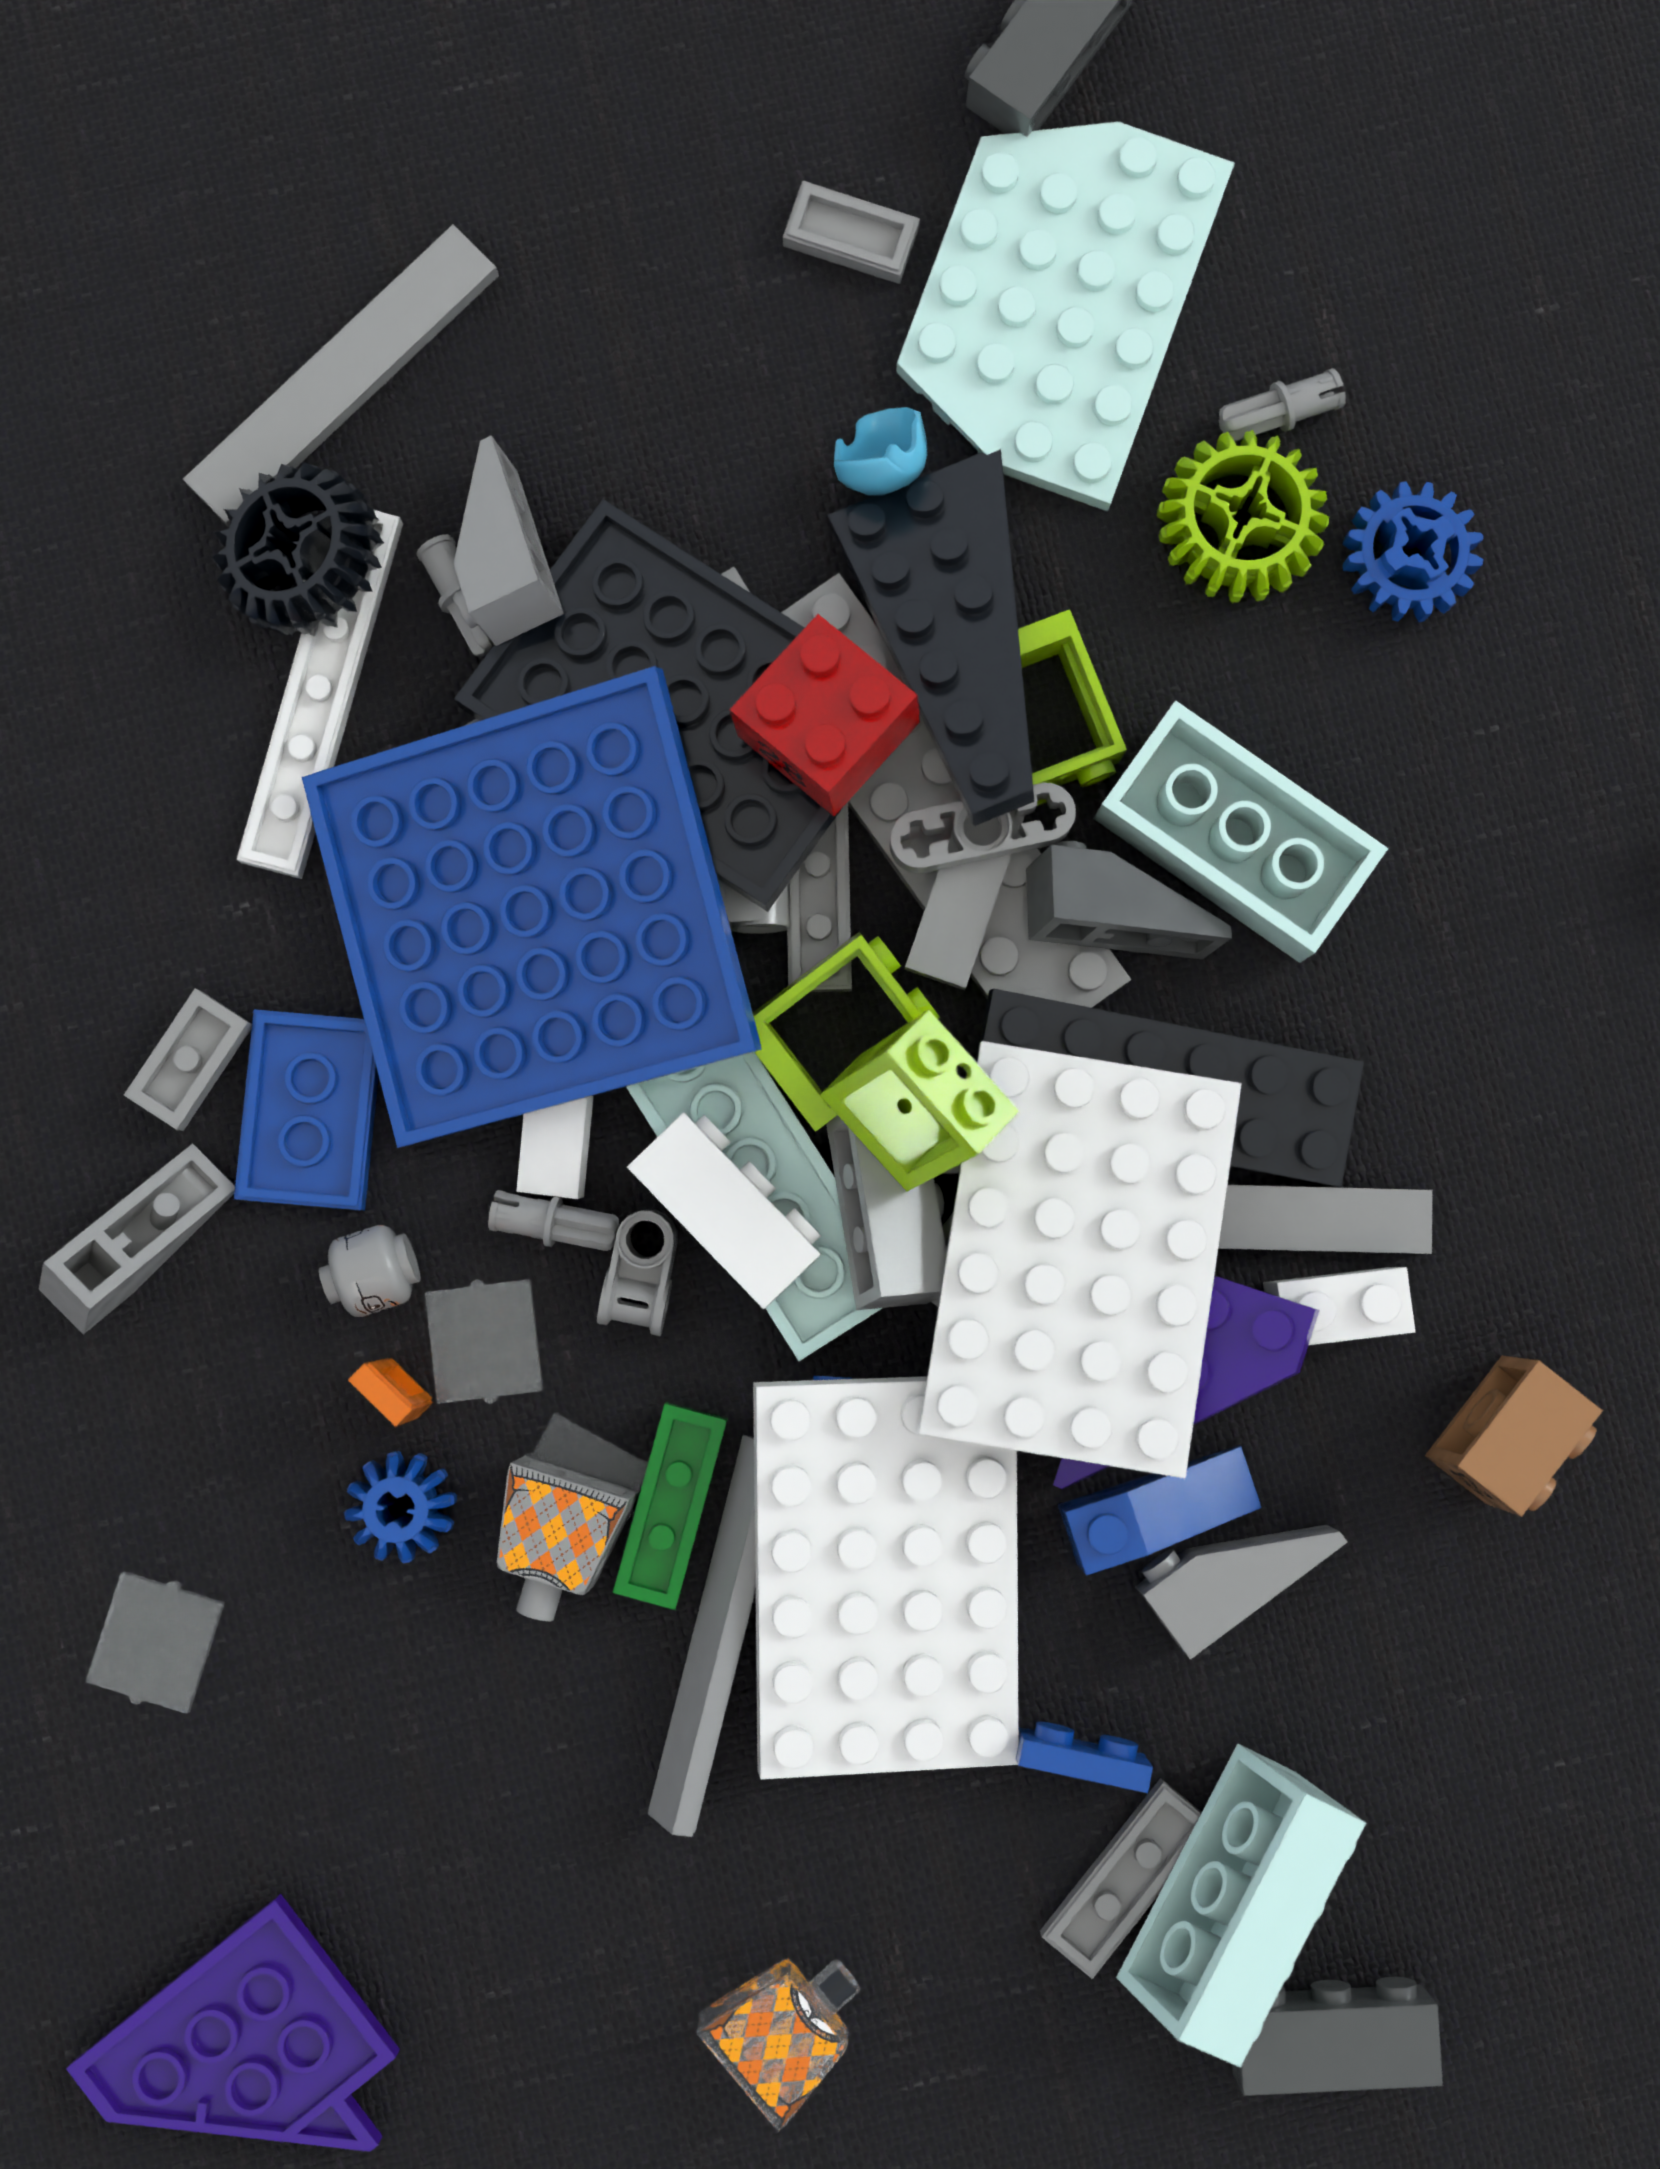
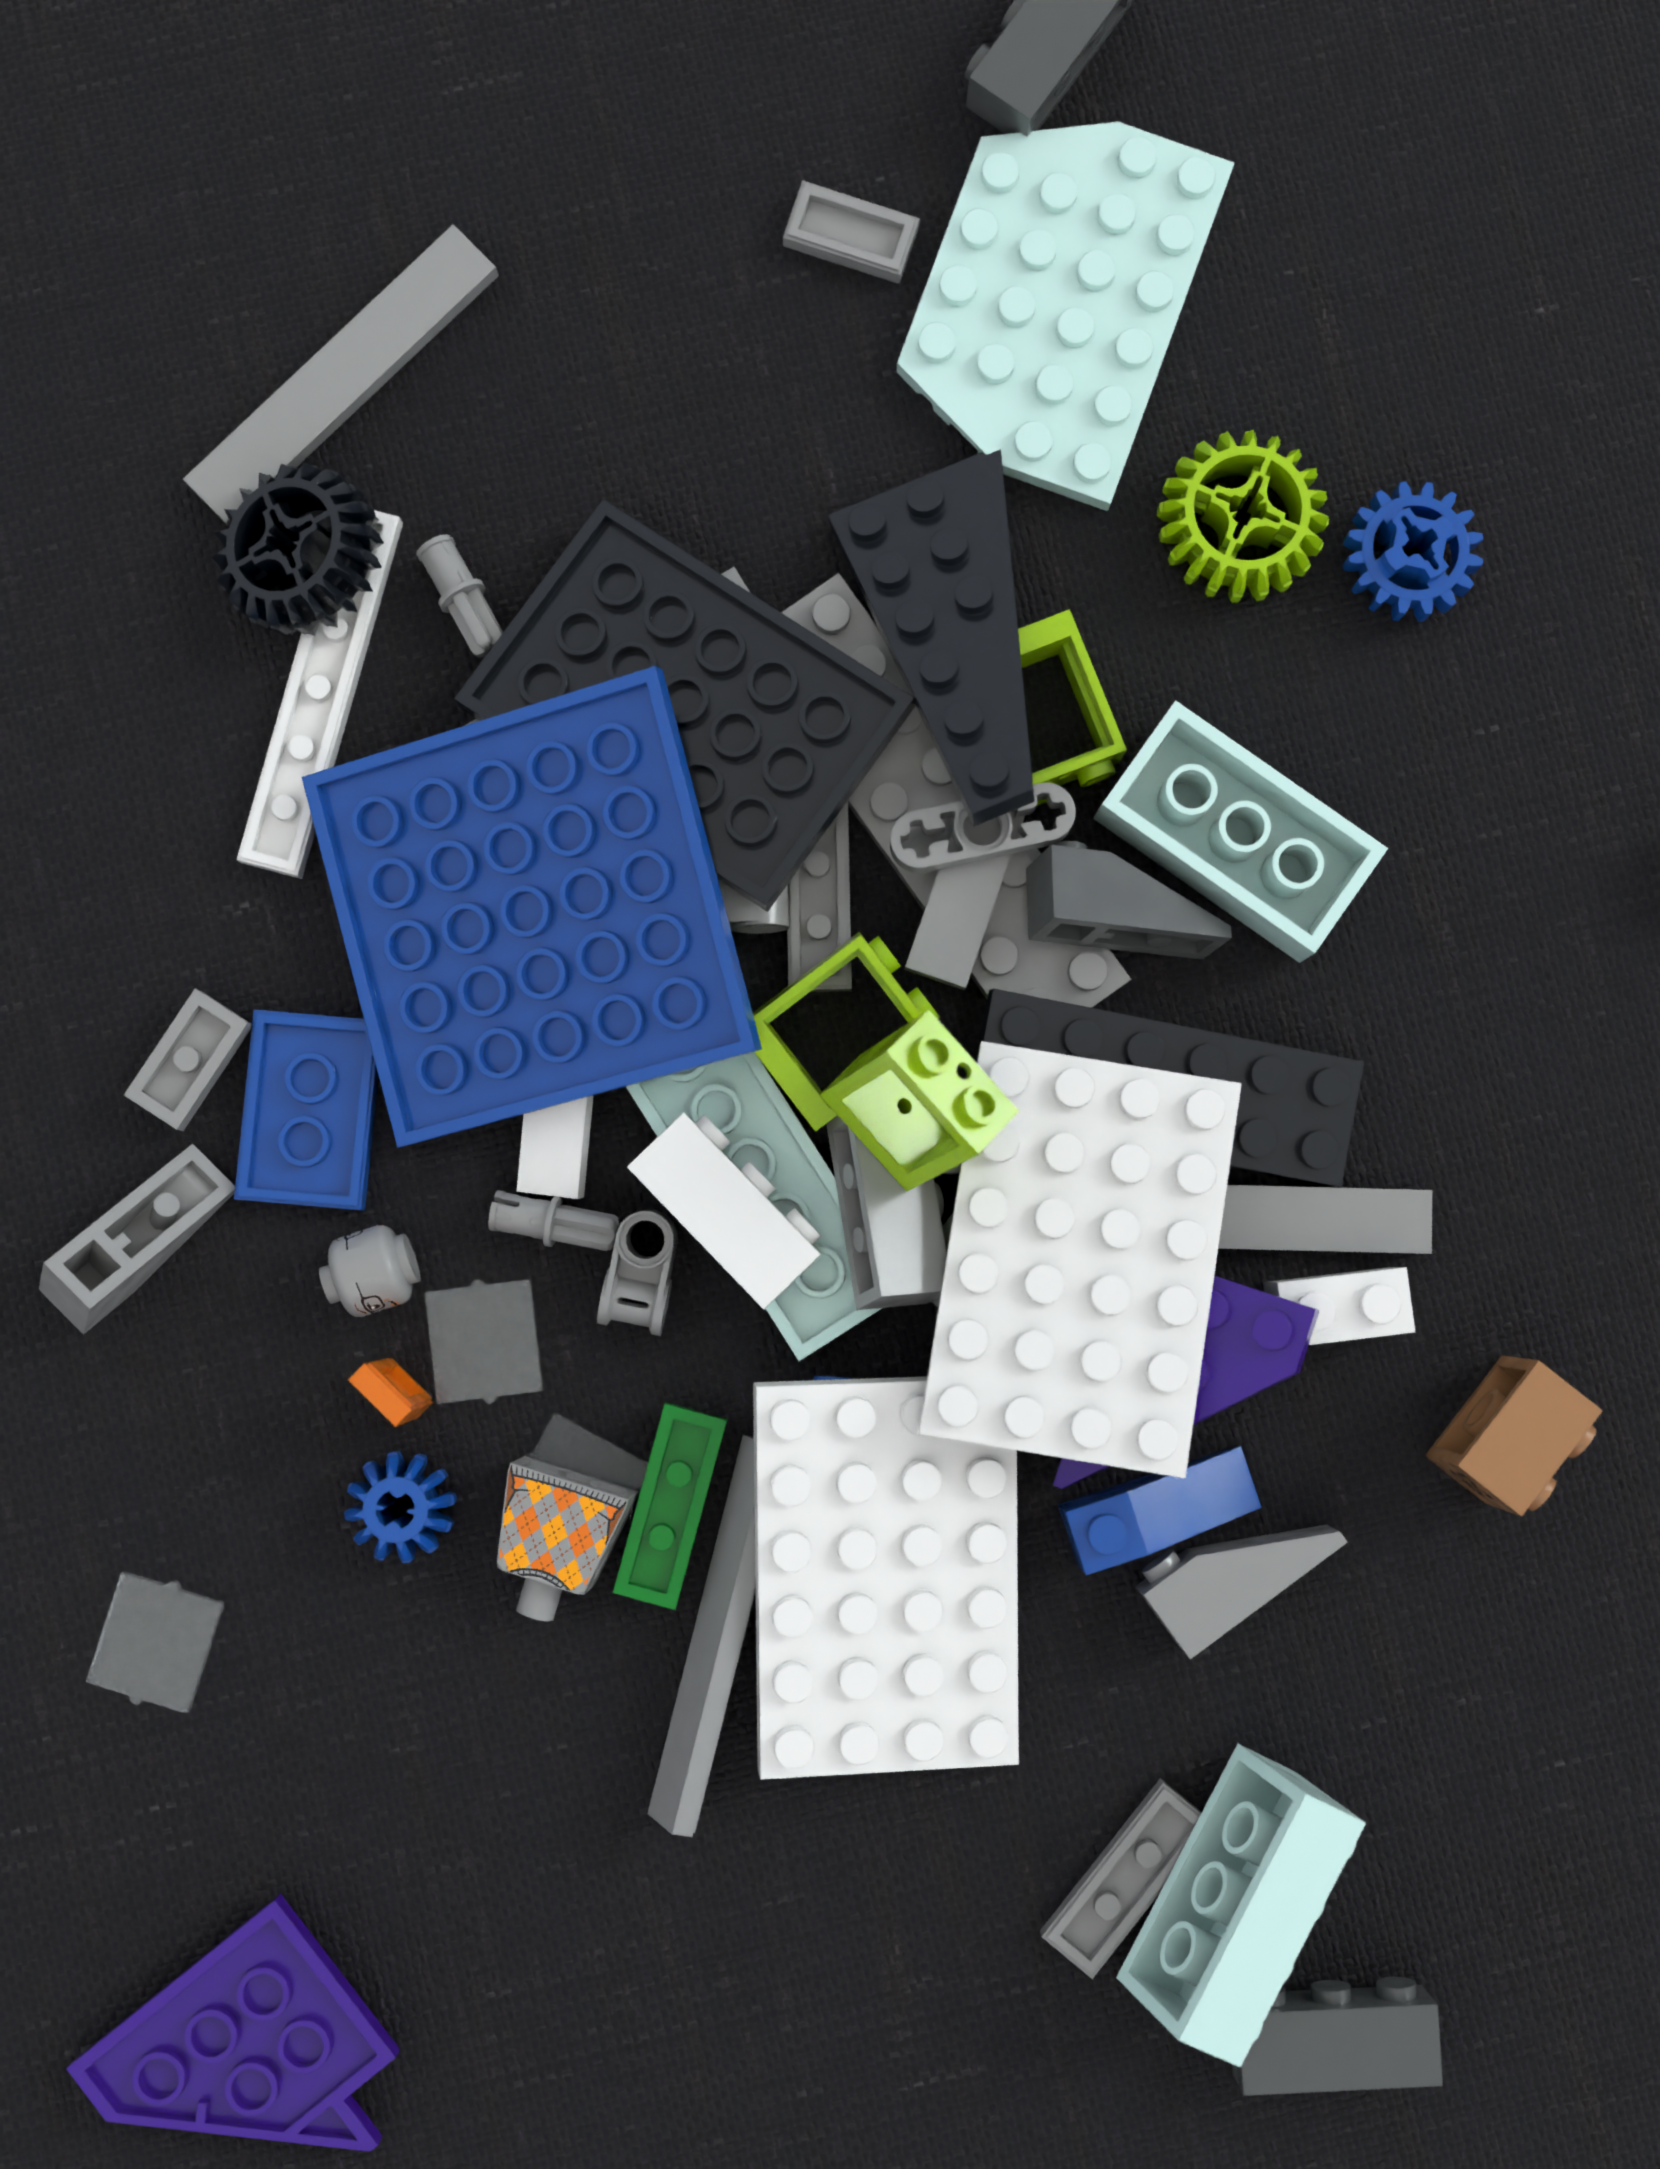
(500, 554): light grey slope -> none
(780, 2034): torso -> none
(826, 714): red brick -> none
(885, 453): medium azure hair -> none
(1109, 1762): blue plate -> none
(1282, 405): light grey axle -> none

